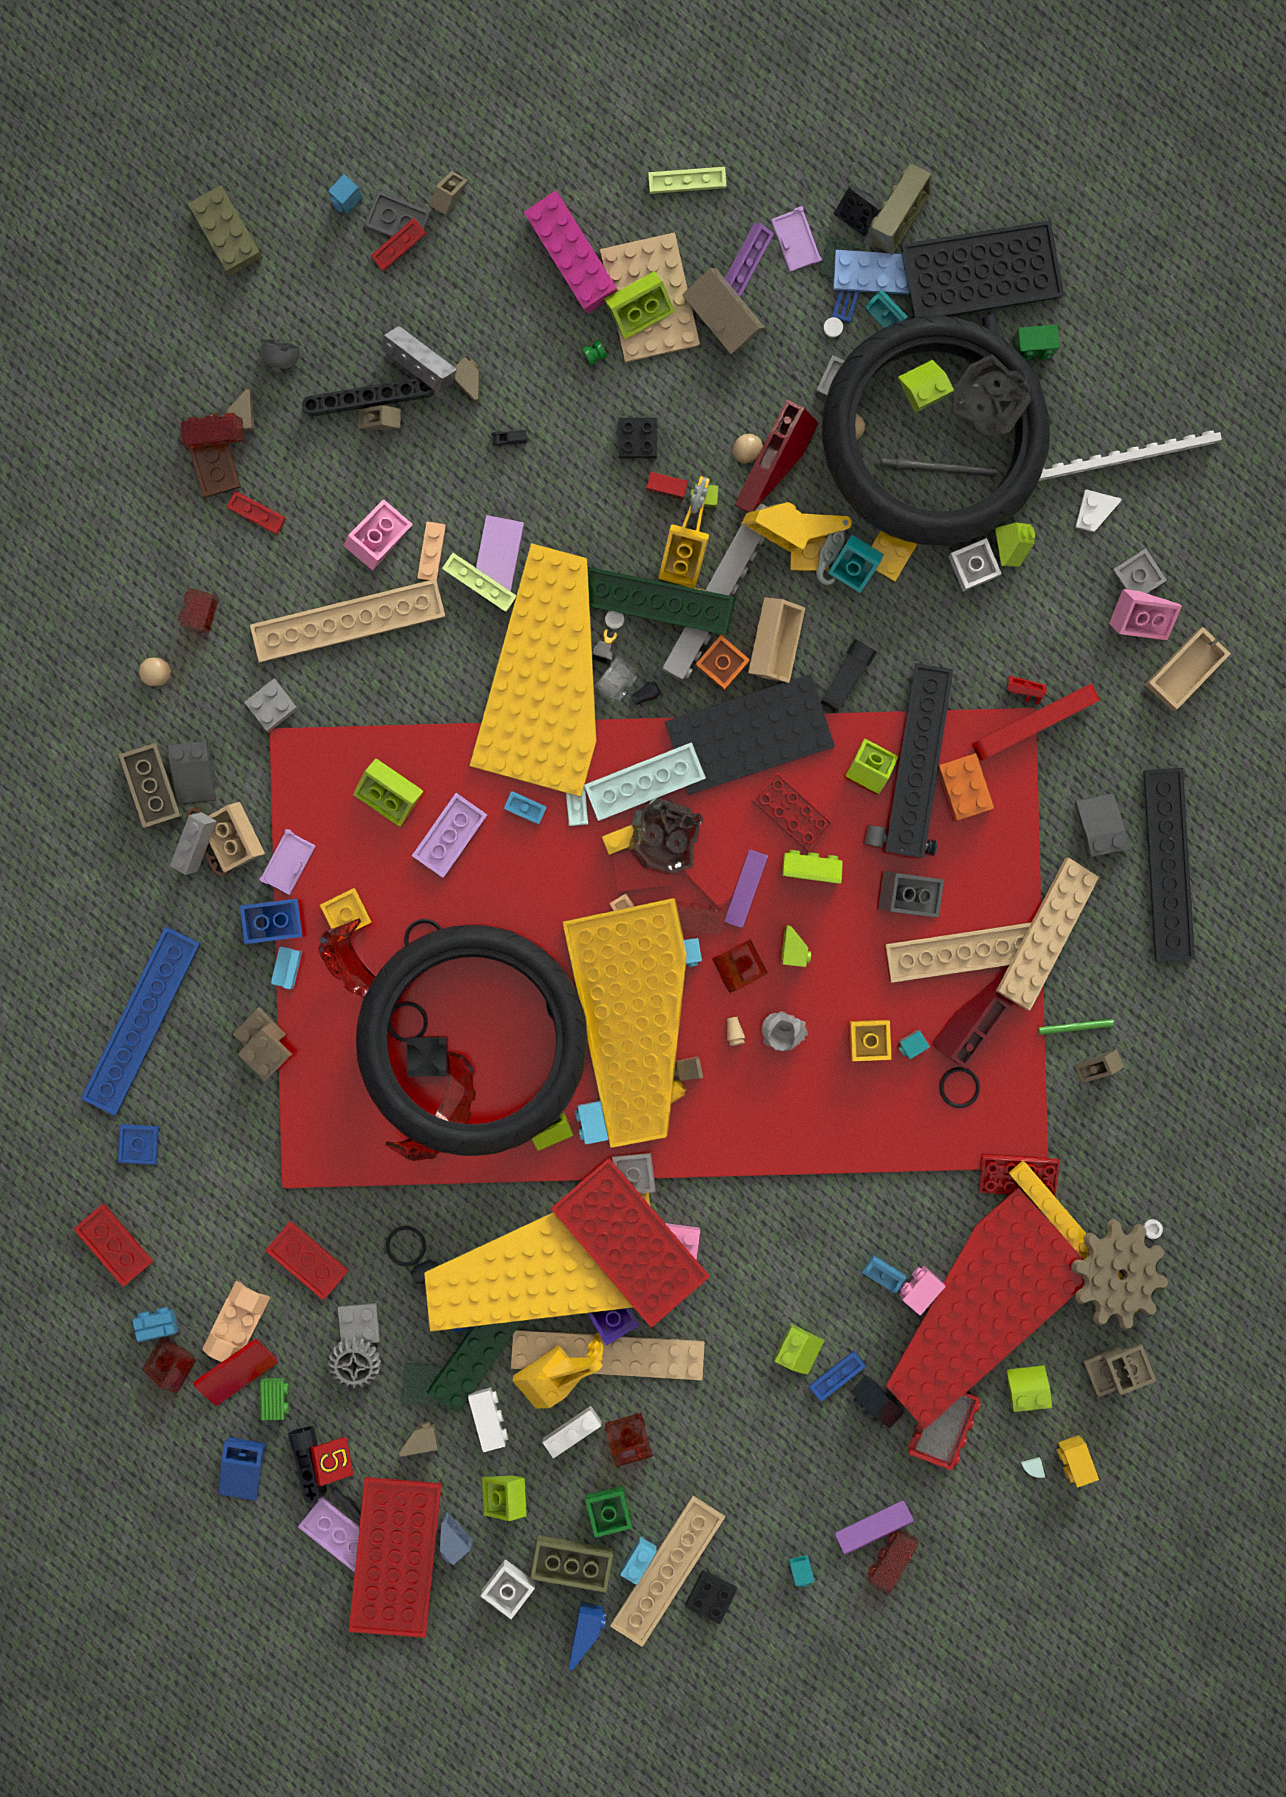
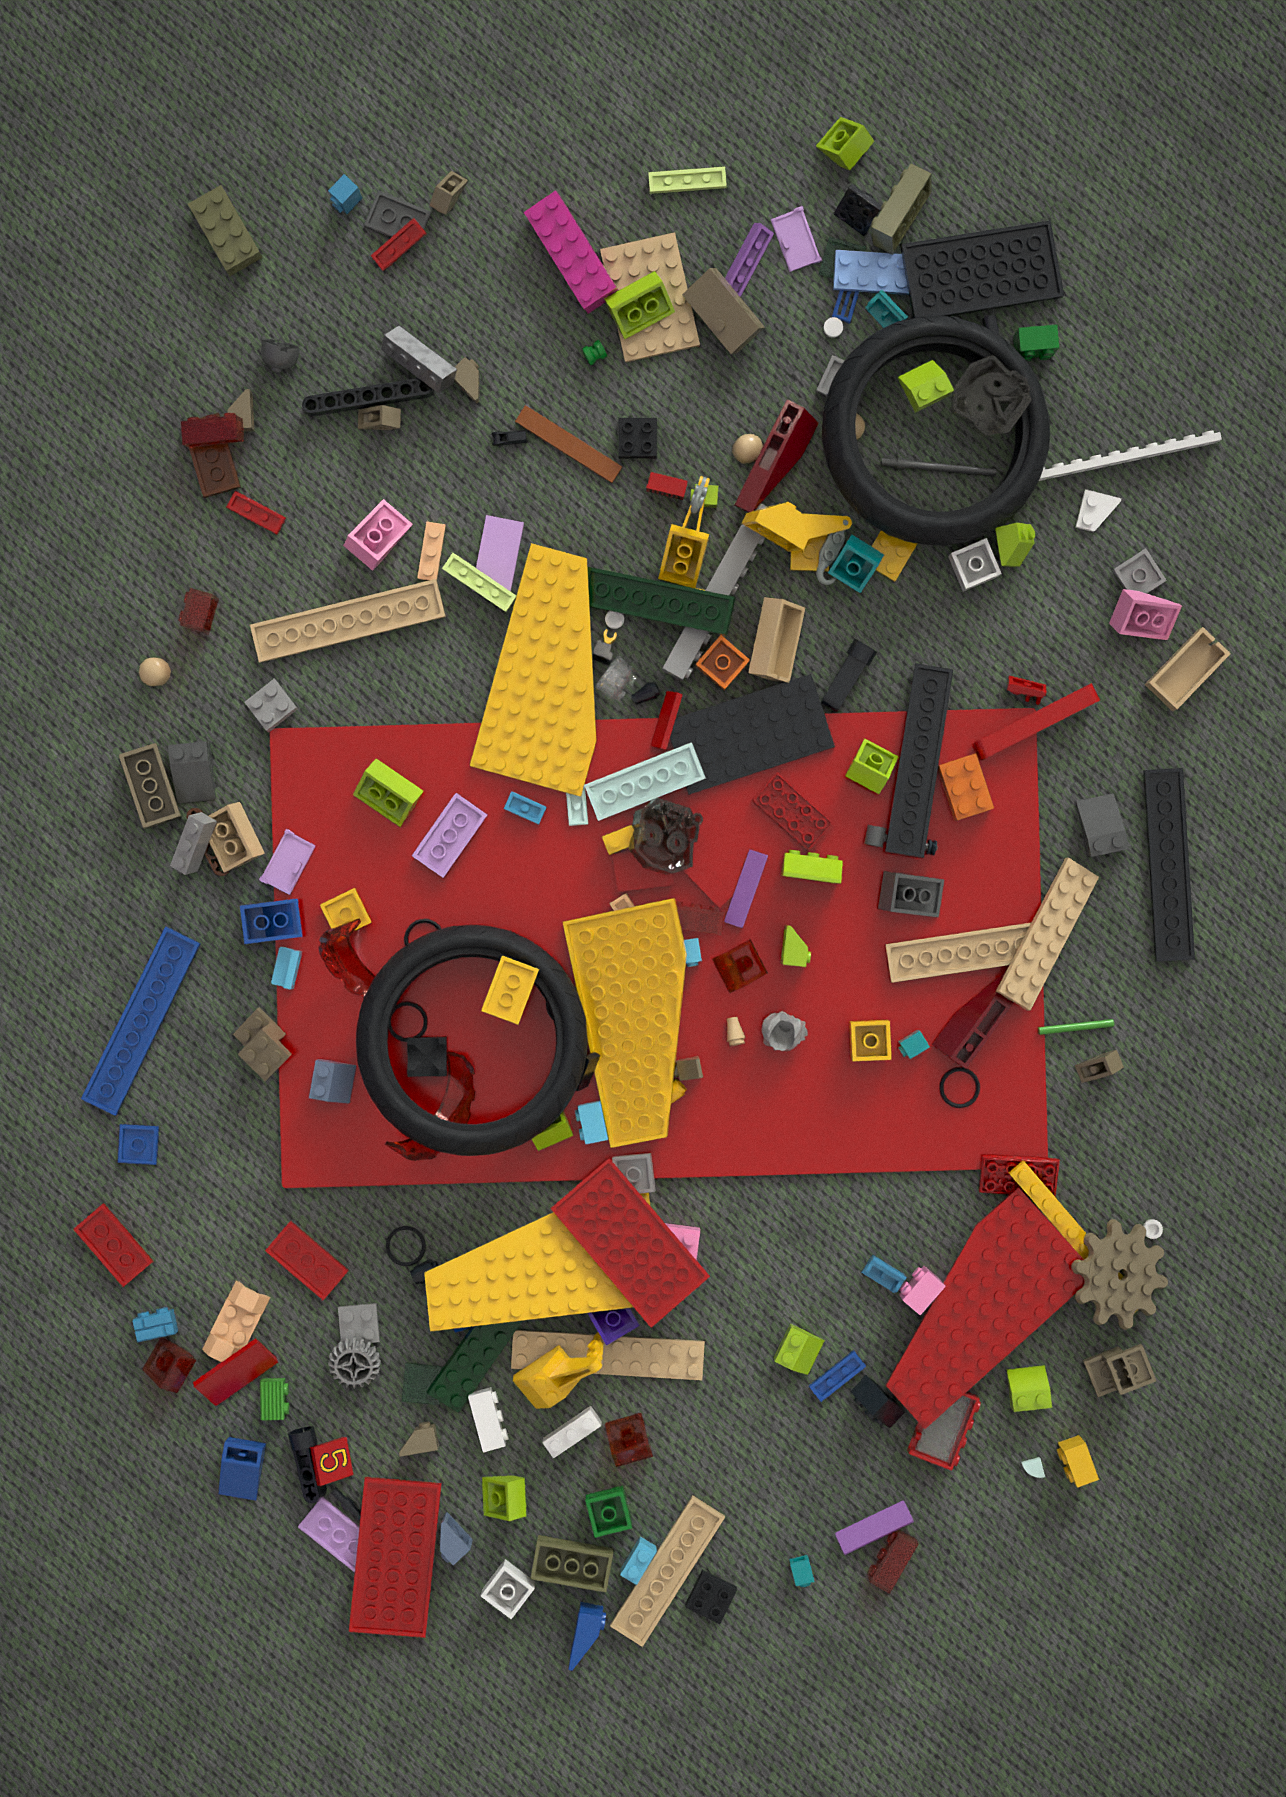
(332, 1081): none -> sand blue slope
(510, 990): none -> yellow plate
(568, 444): none -> dark orange tile
(589, 1068): none -> black tile
(666, 720): none -> red tile
(845, 143): none -> lime slope

